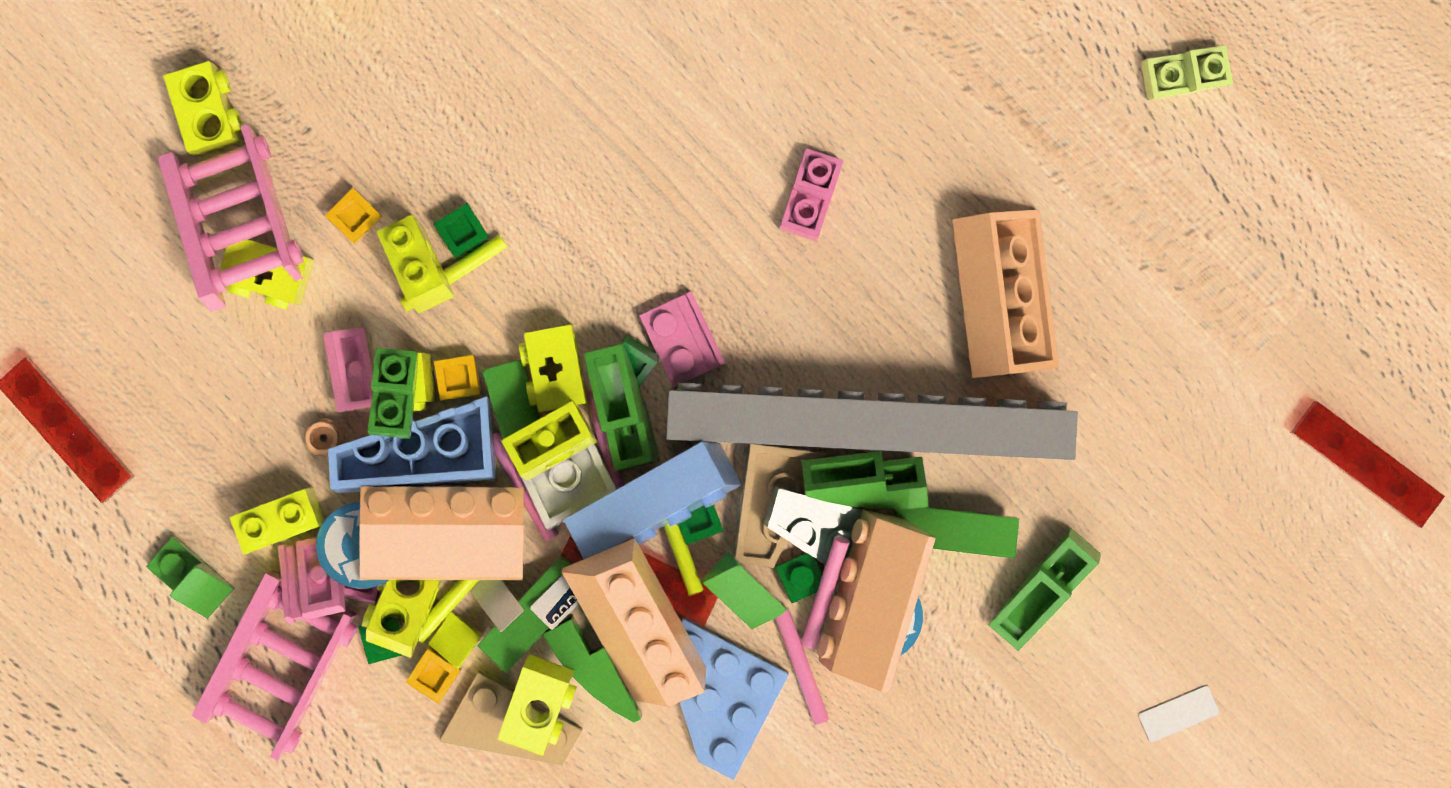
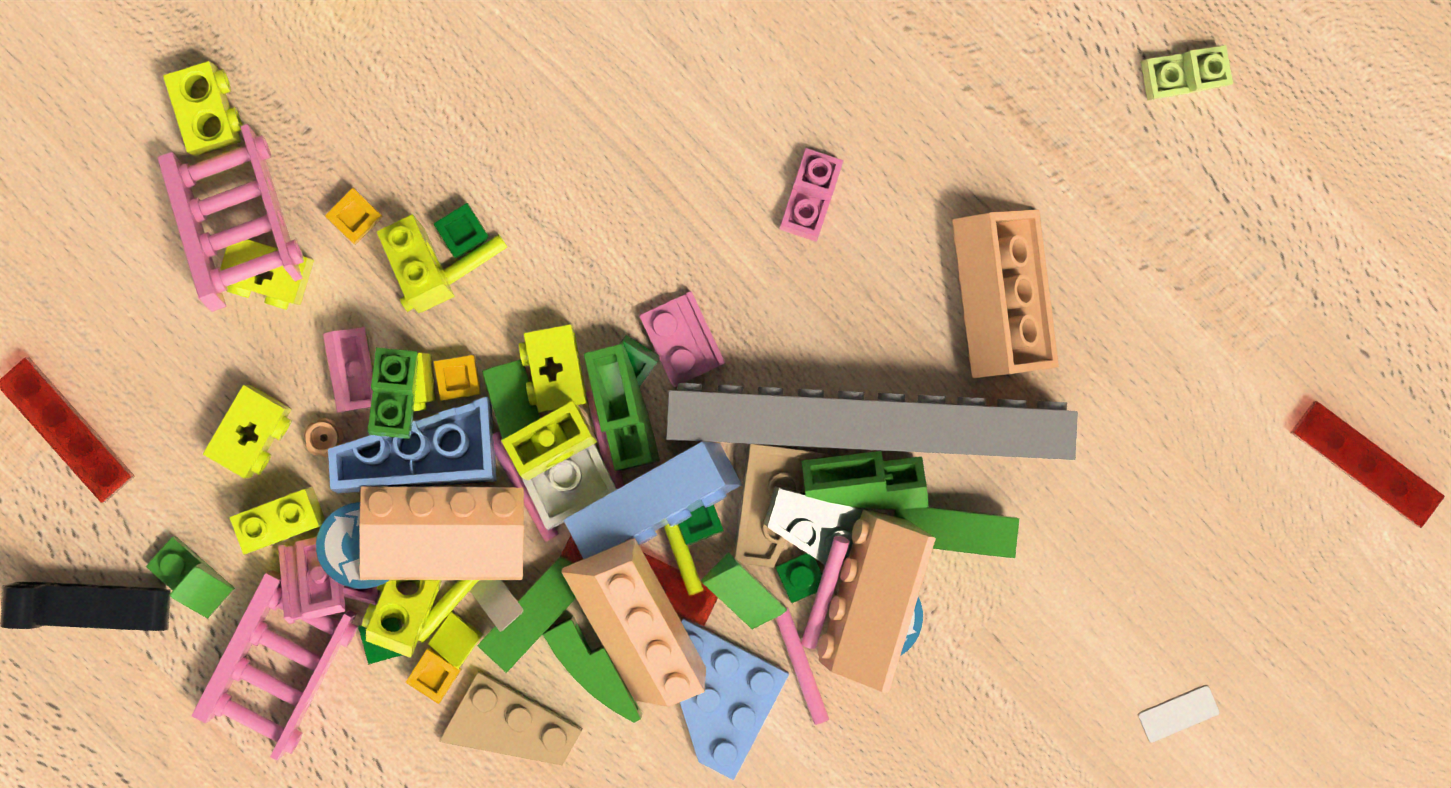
(84, 606): none -> black beam
(229, 442): none -> neon yellow brick
(525, 725): neon yellow brick -> none
(555, 603): white sticker -> none
(1045, 589): bright green slope -> none

